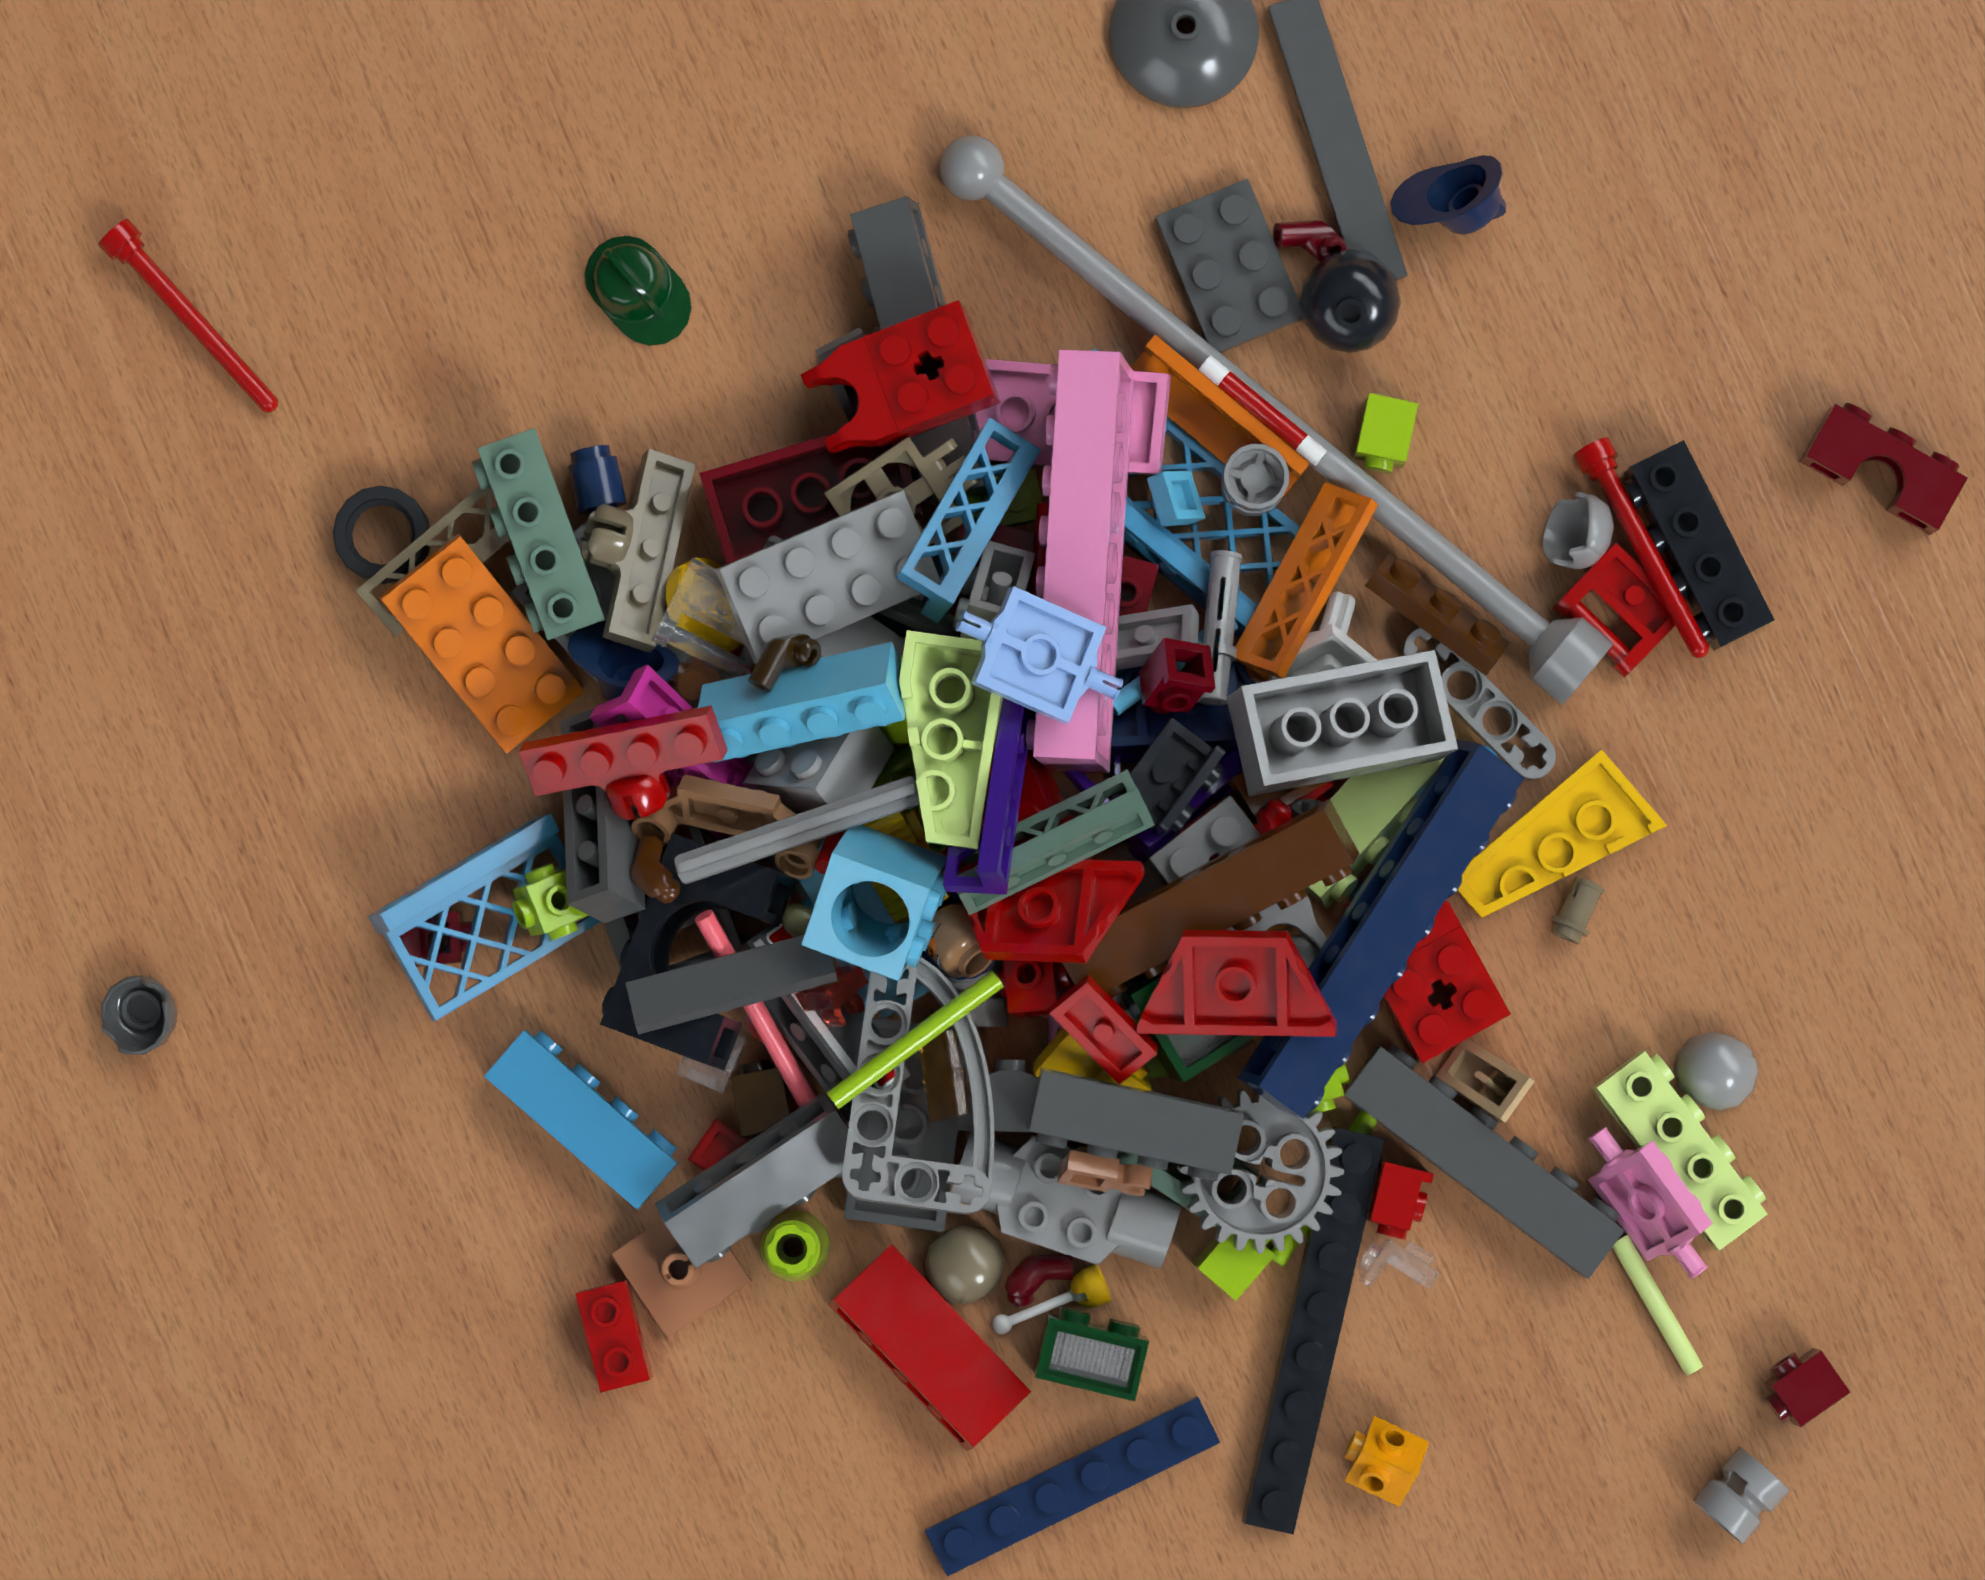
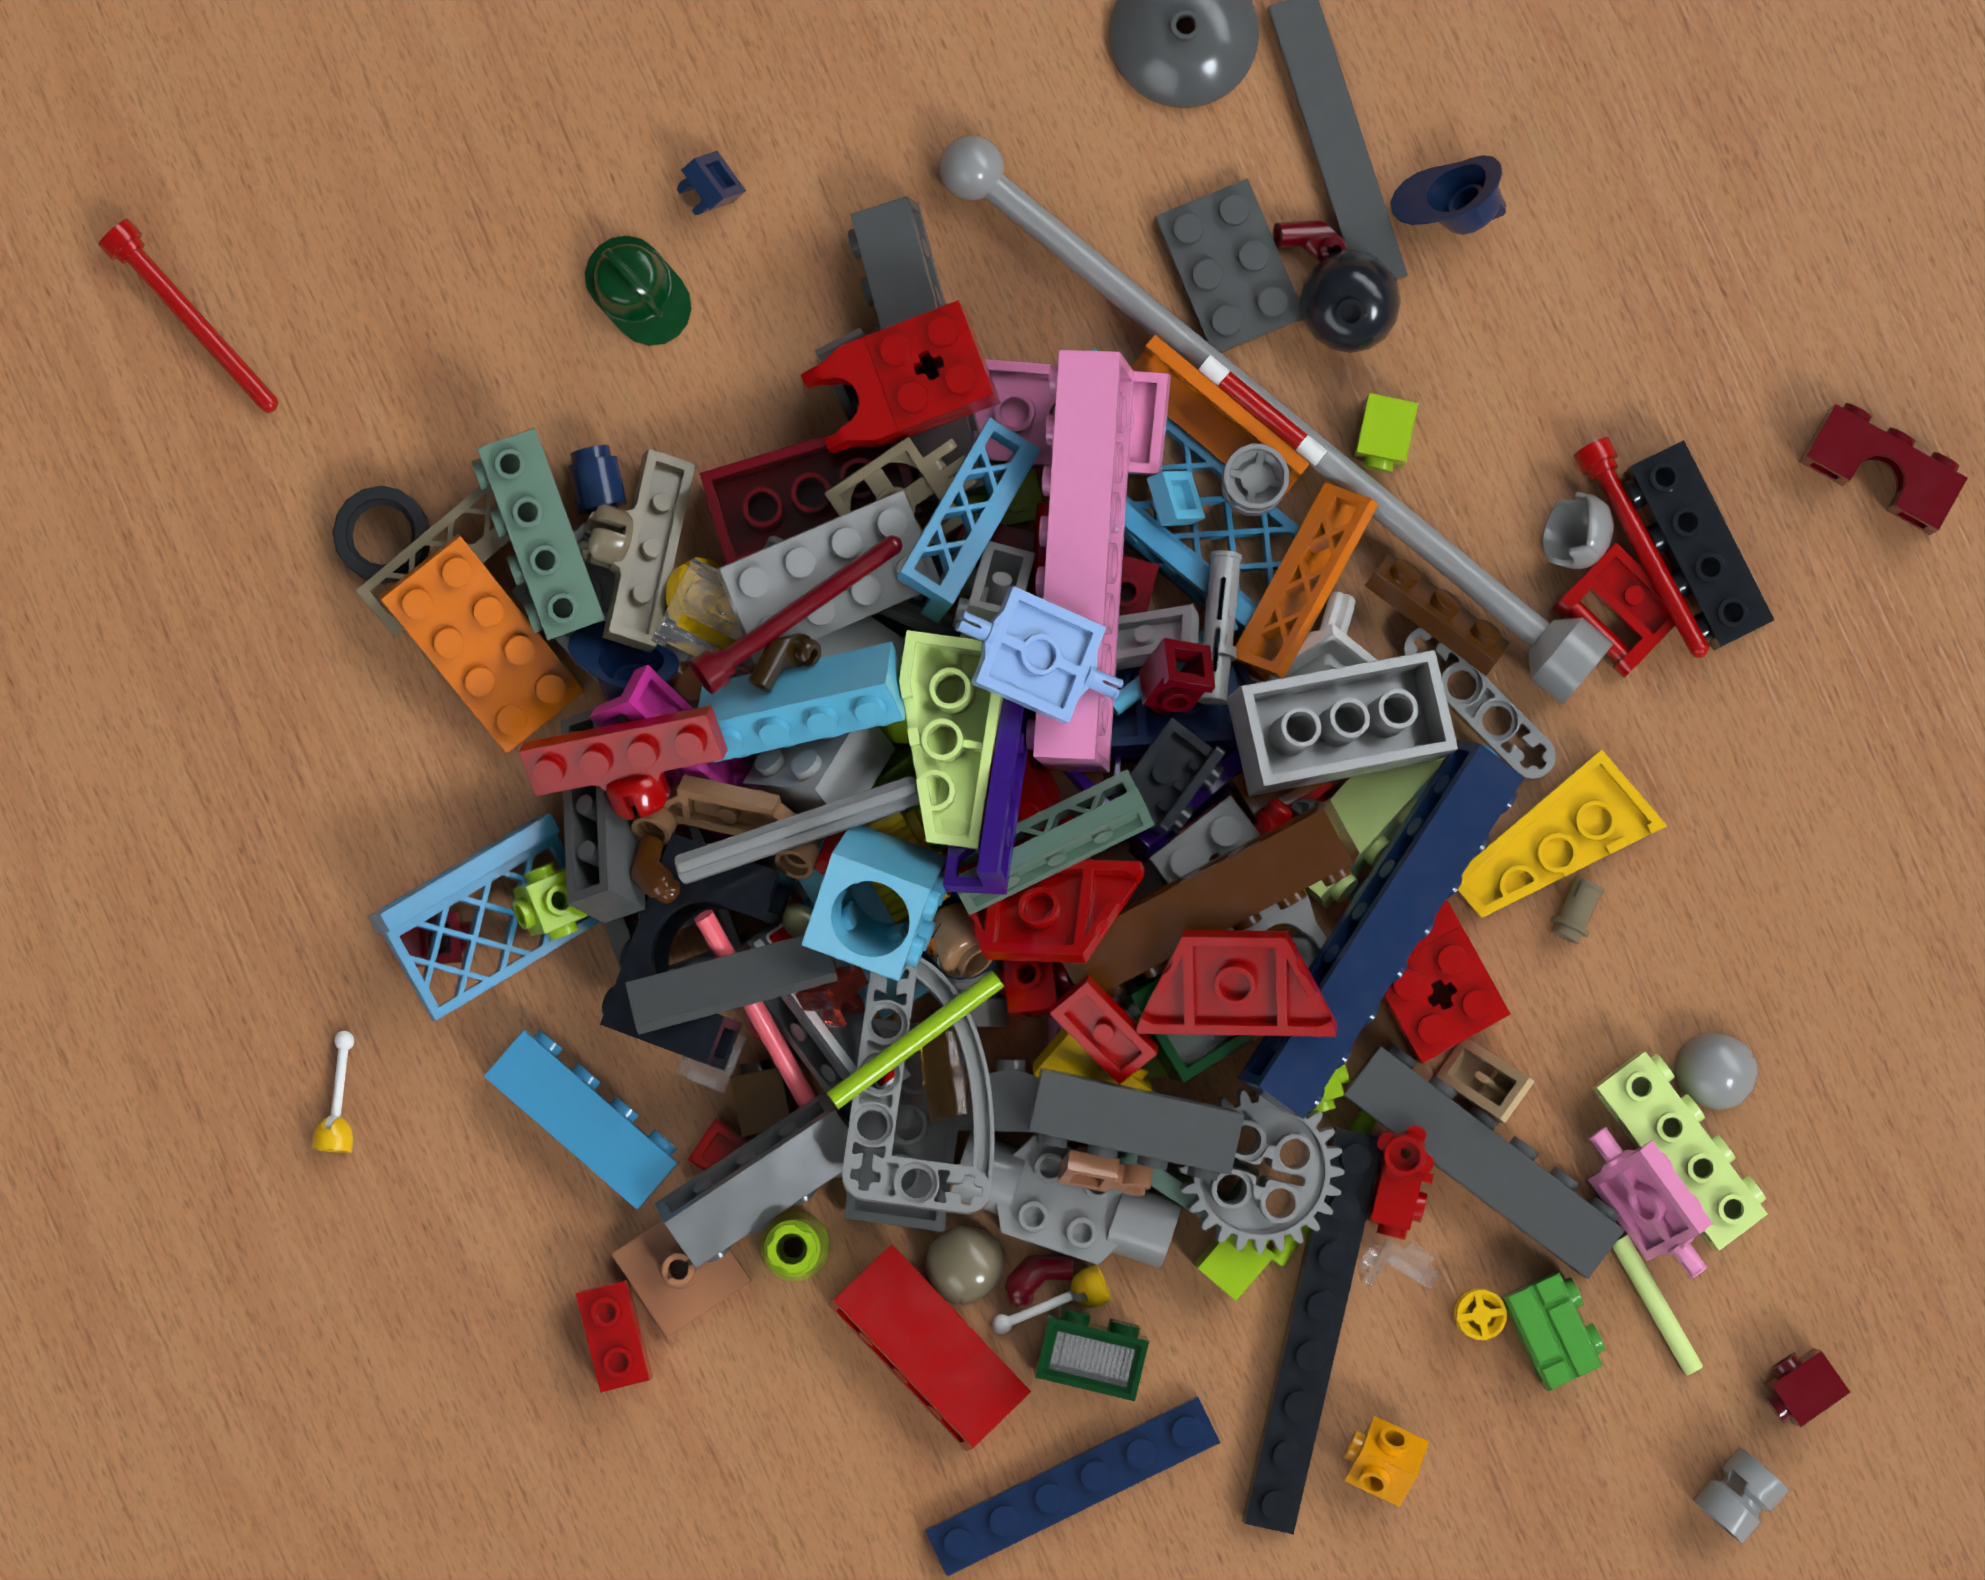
(138, 1014): dark grey hair -> none
(334, 1132): none -> hinge
(712, 181): none -> dark blue tile
(717, 666): none -> dark red piece
(1398, 1165): none -> red plate
(1488, 1313): none -> yellow wheel
(1553, 1329): none -> bright green brick

